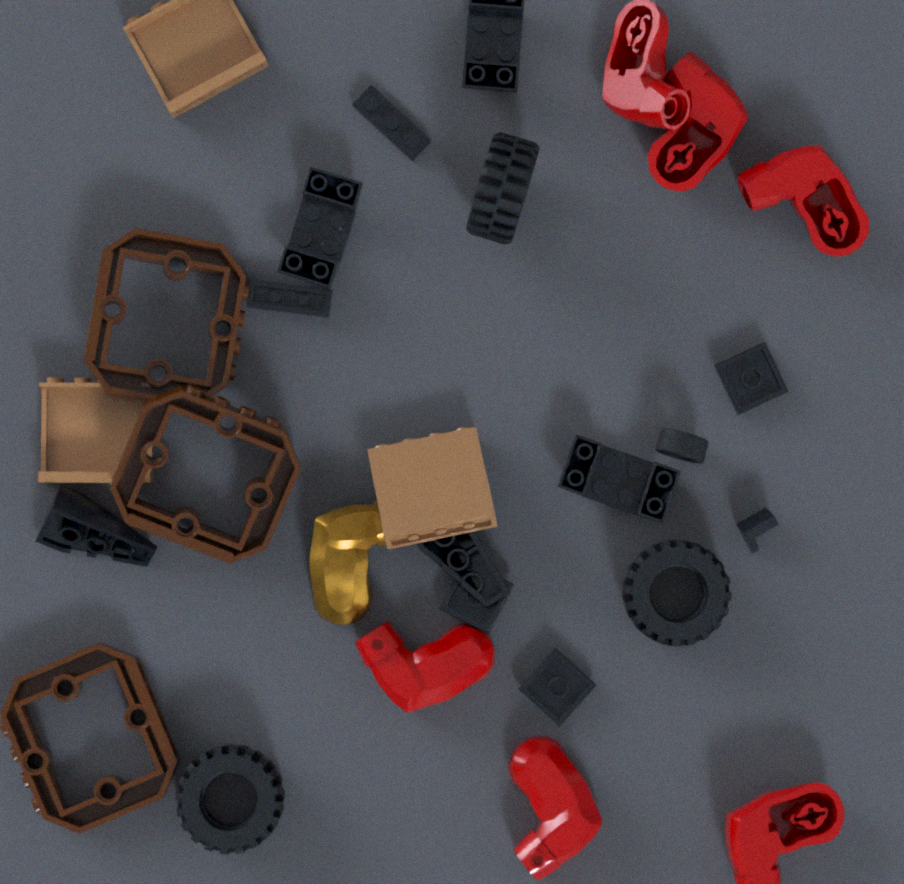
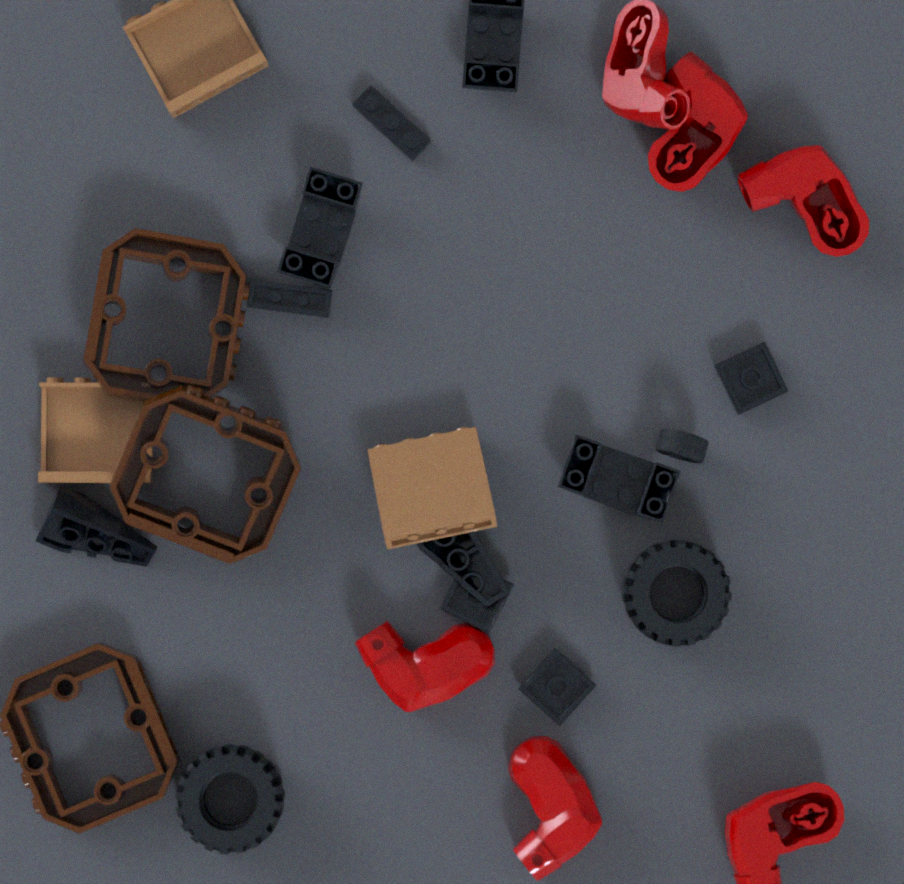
(341, 562): pearl gold piece -> none
(502, 188): black tyre -> none
(755, 526): black tile -> none

